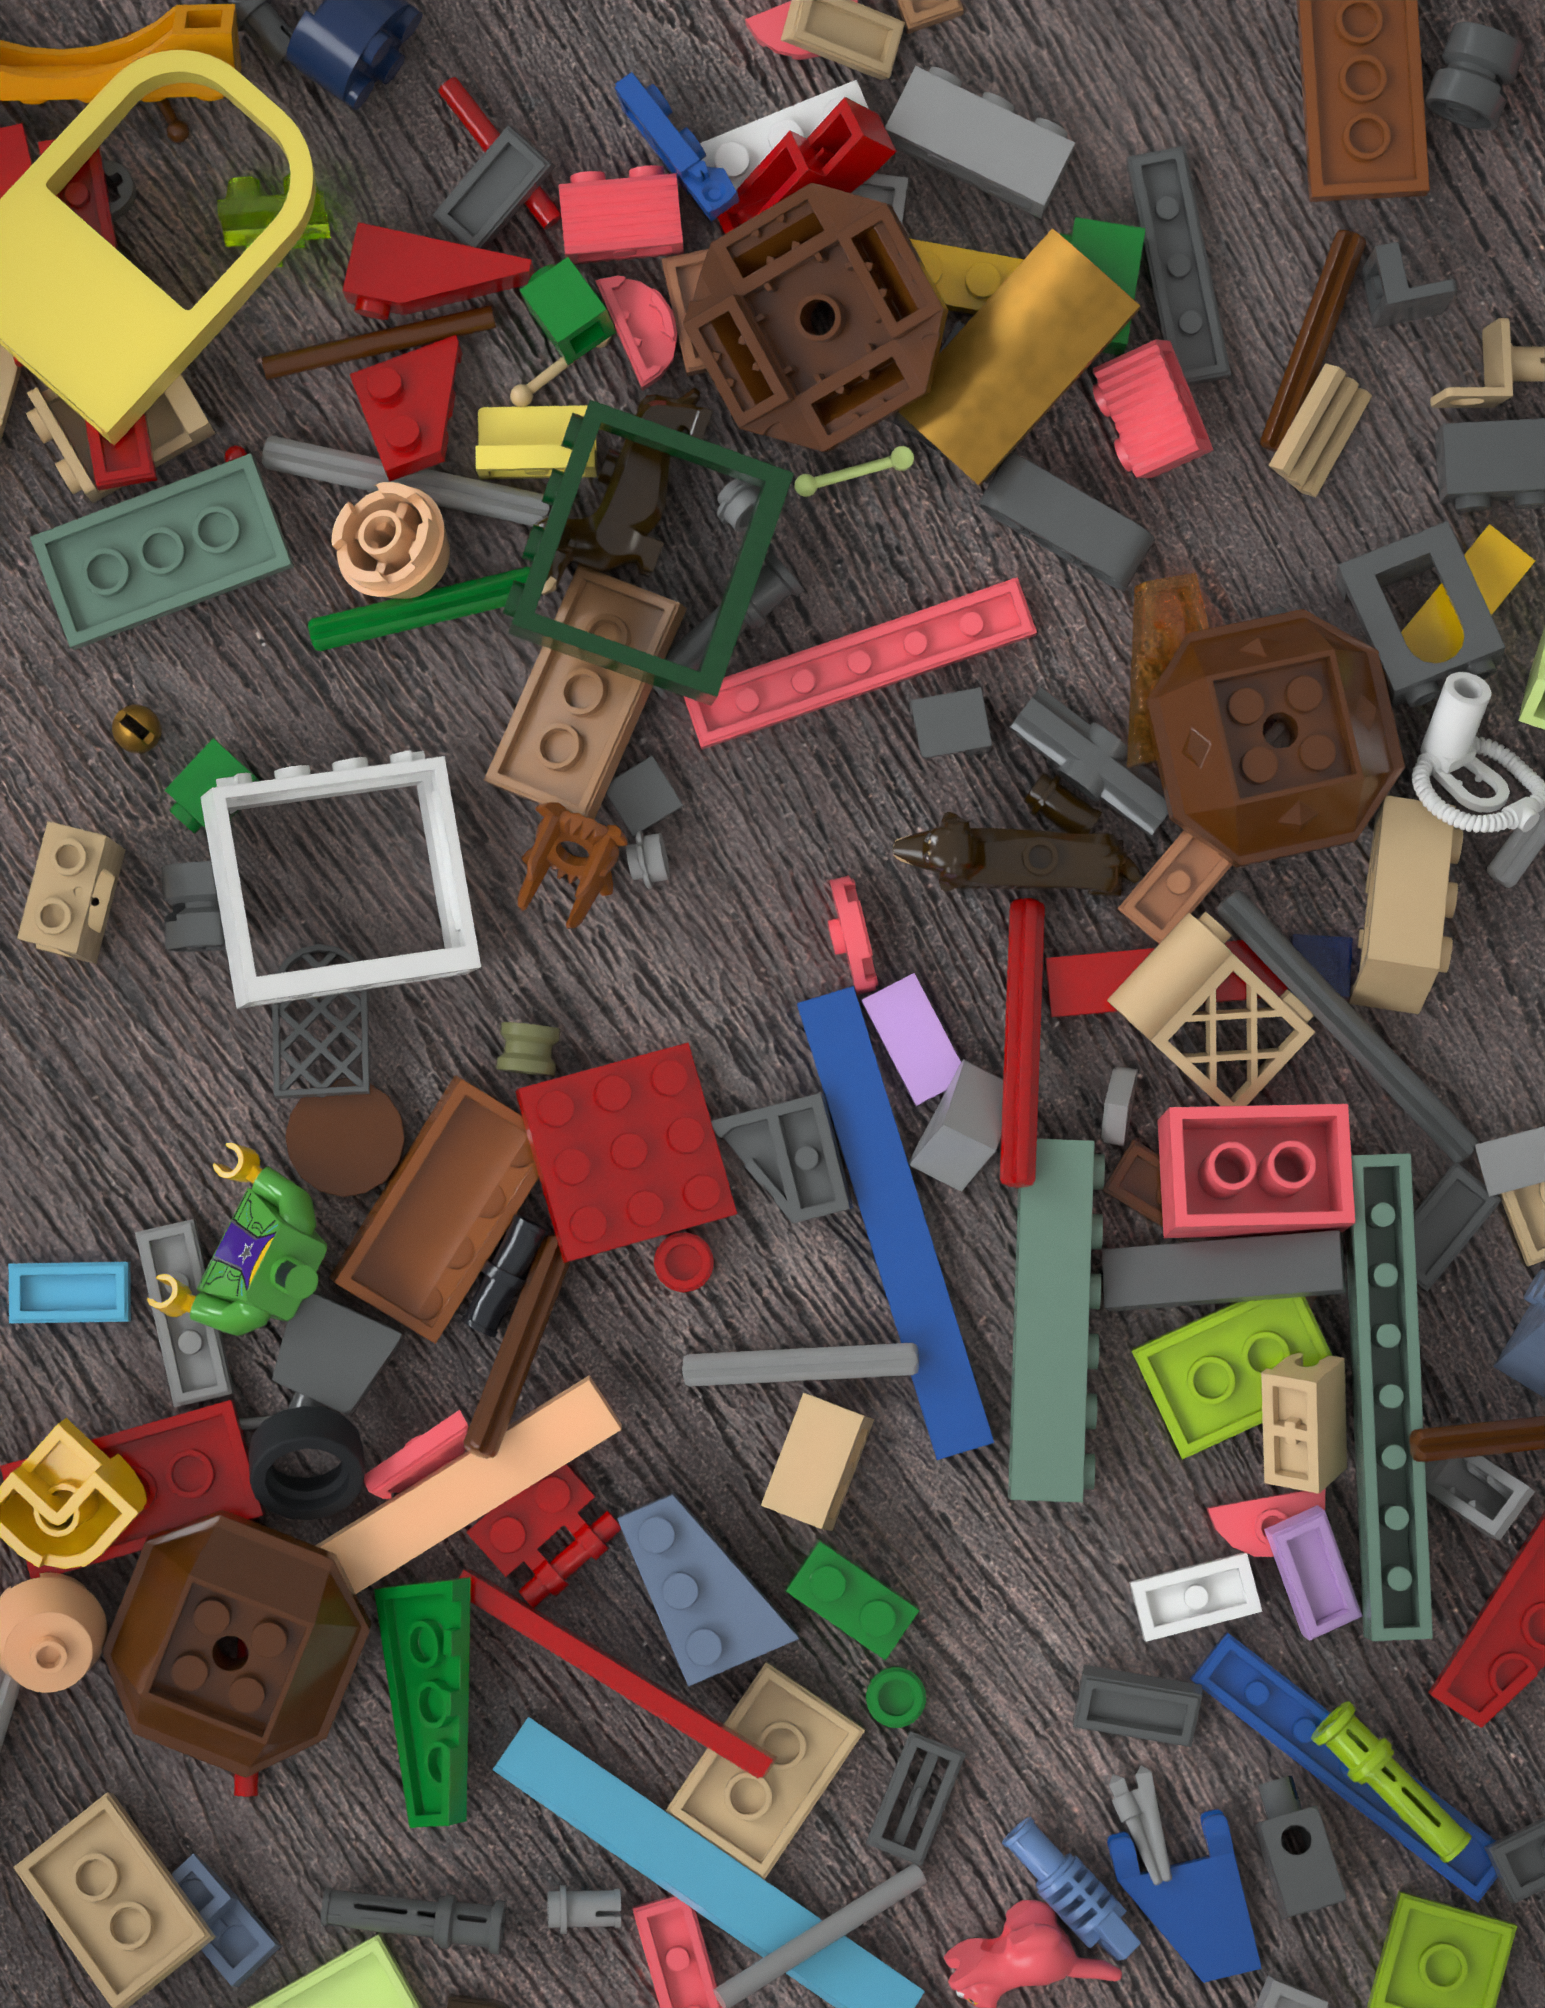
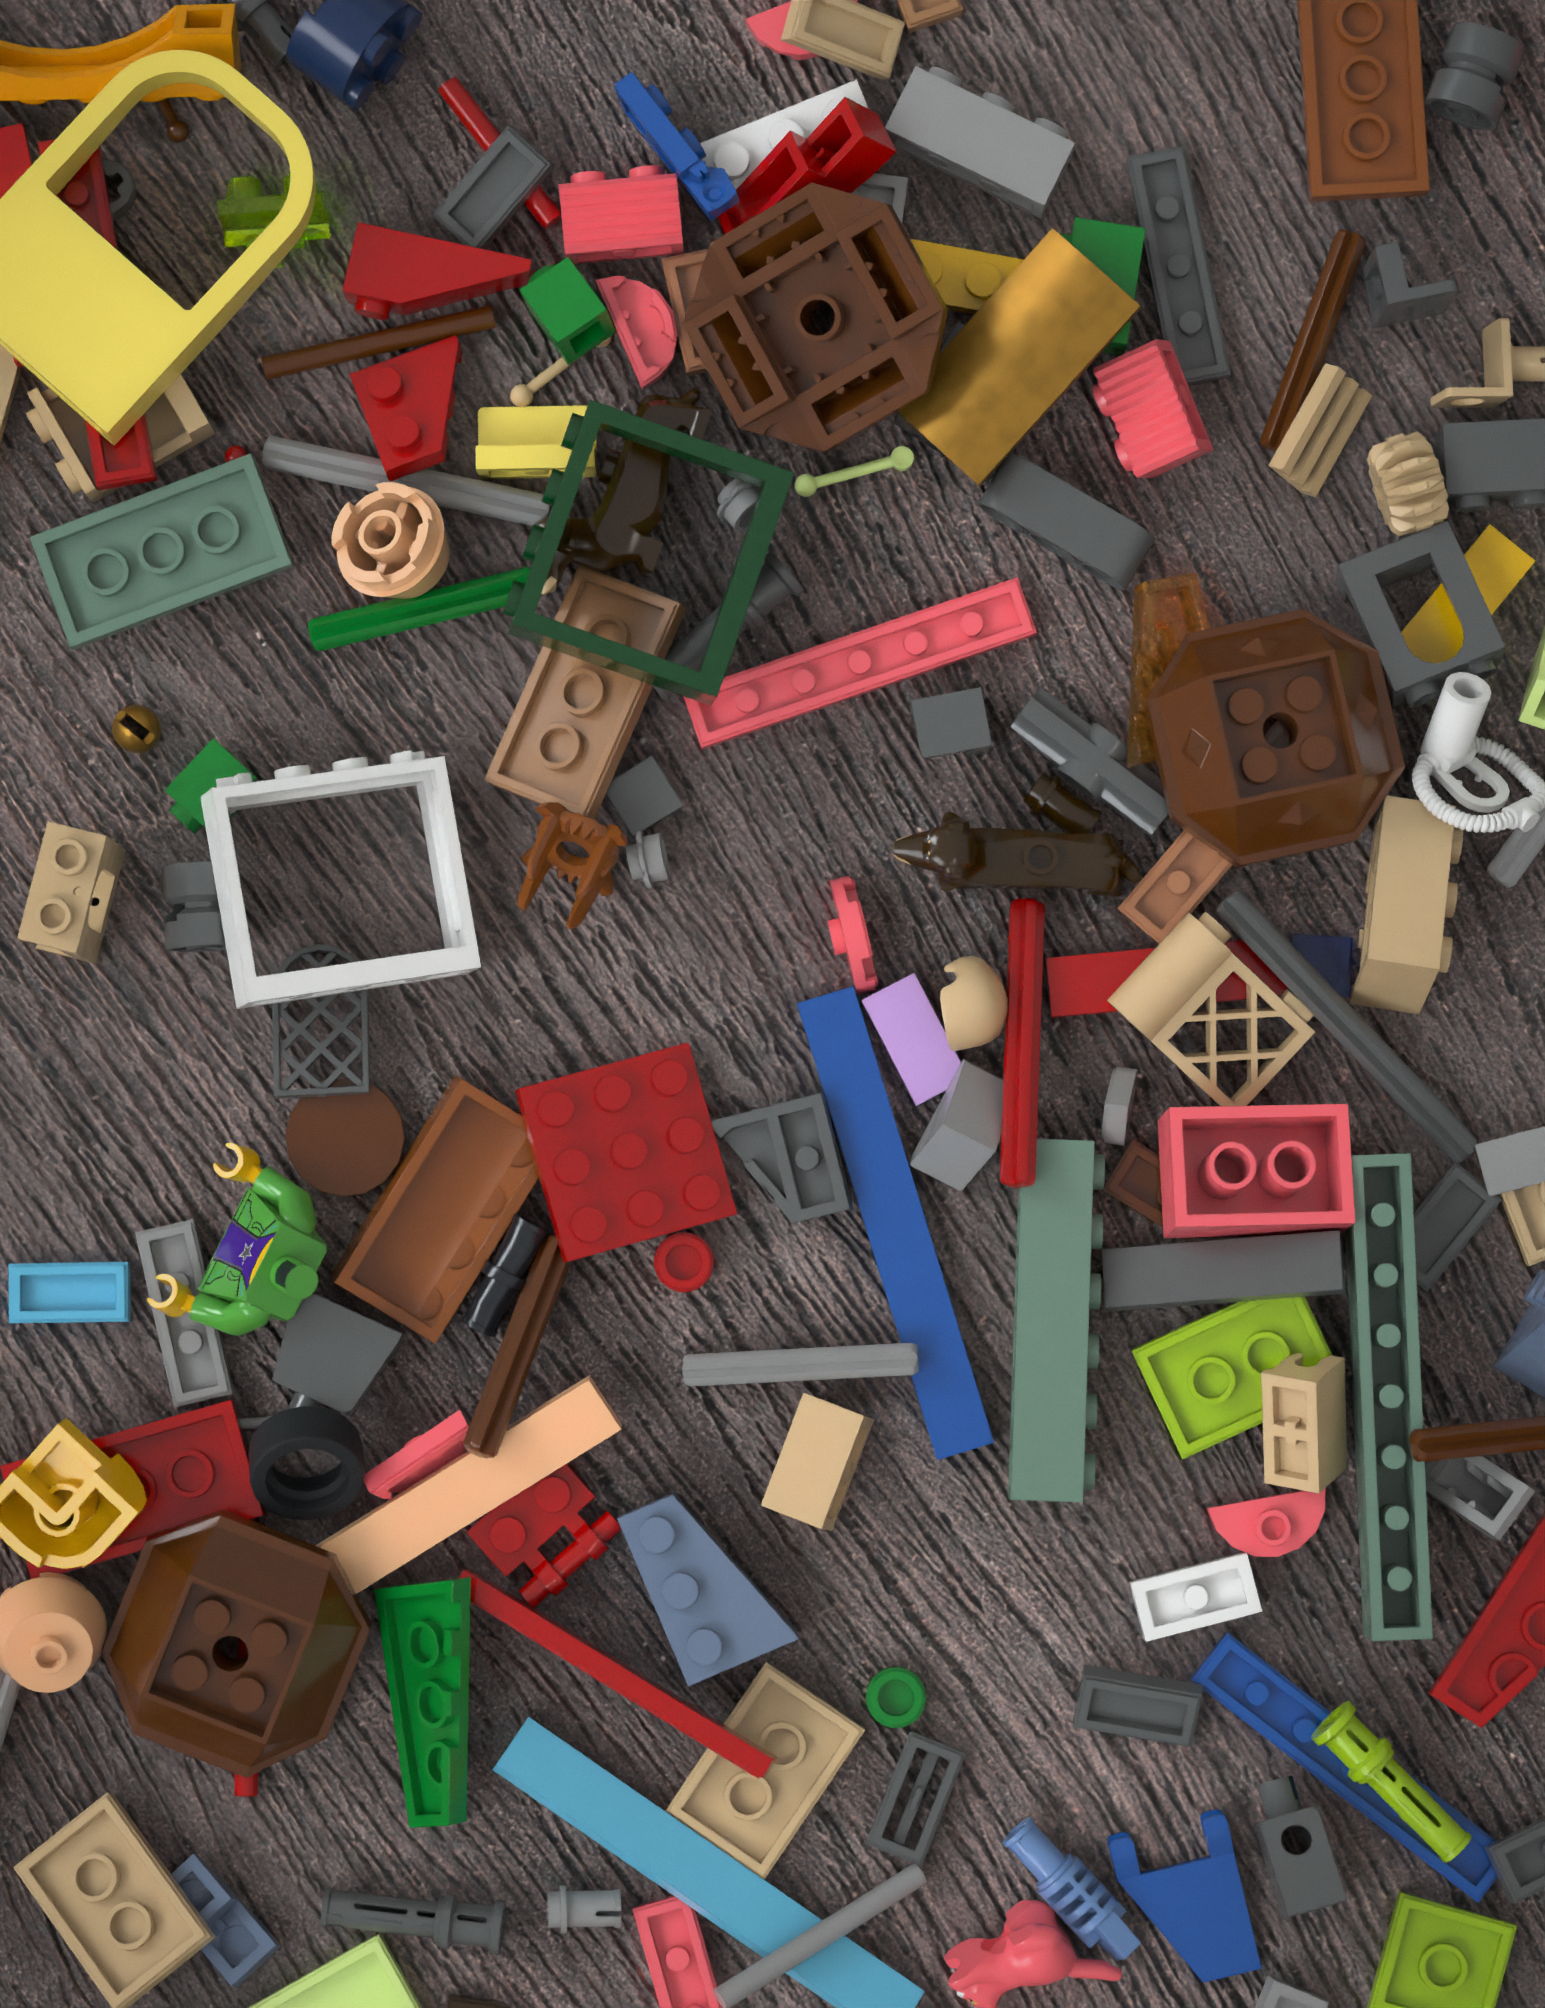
(528, 1049): olive wheel -> none
(852, 1599): green brick -> none
(973, 1004): none -> tan hair
(1143, 1820): light grey piece -> none
(1313, 1572): lavender tile -> none
(1408, 483): none -> tan gear

